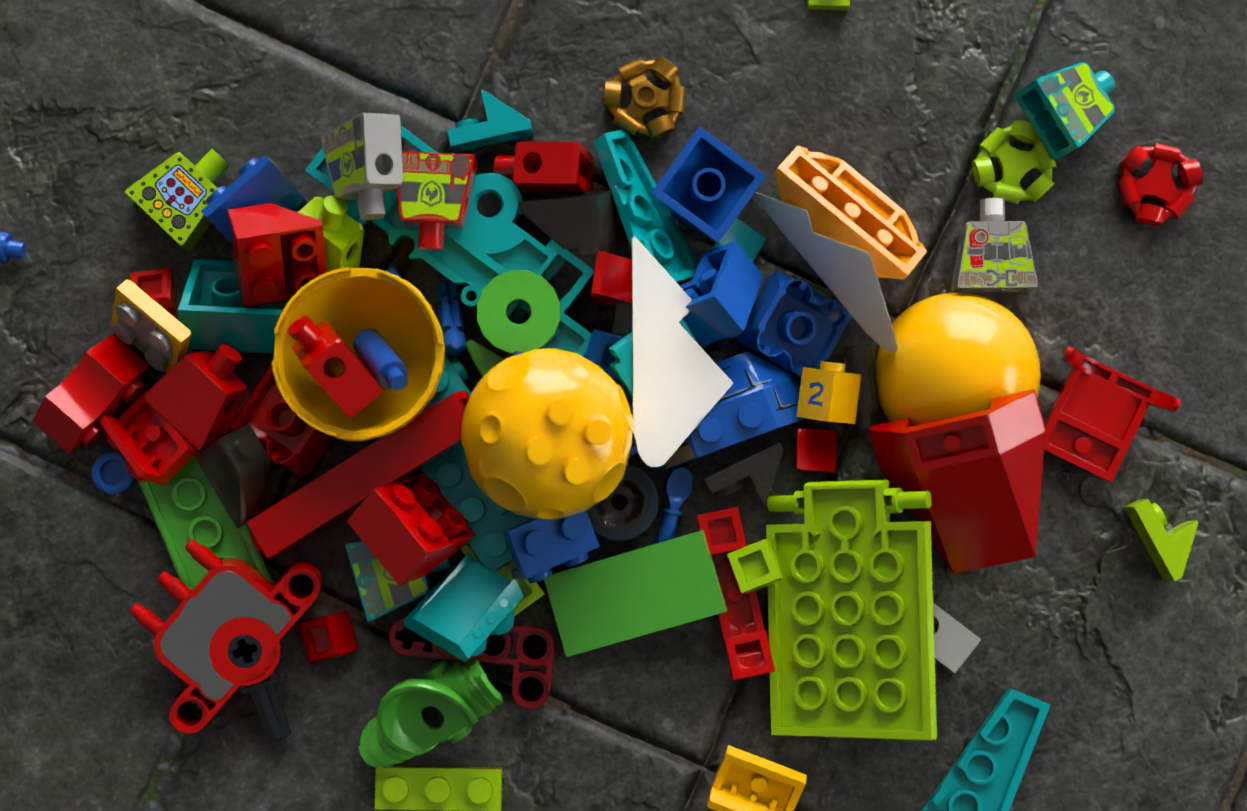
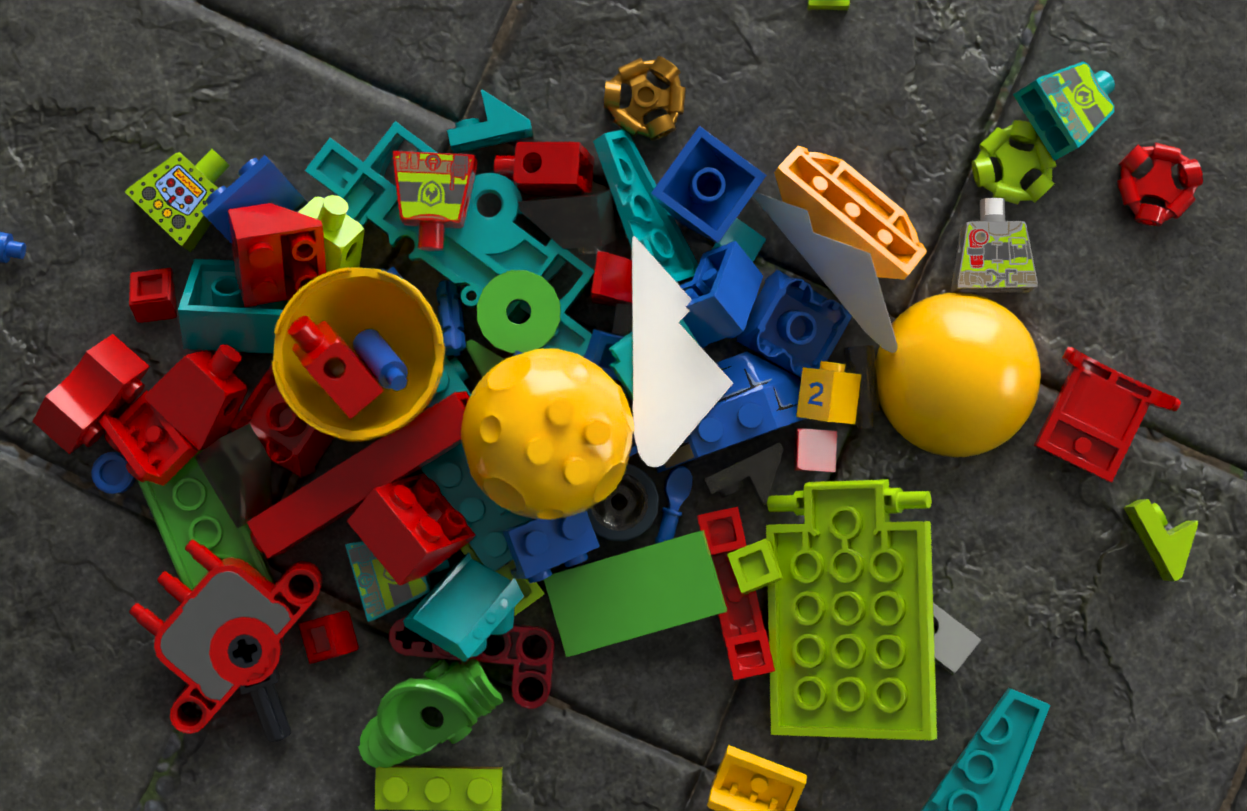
(148, 327): piece -> none
(365, 160): light grey torso -> none
(979, 477): red wedge -> none

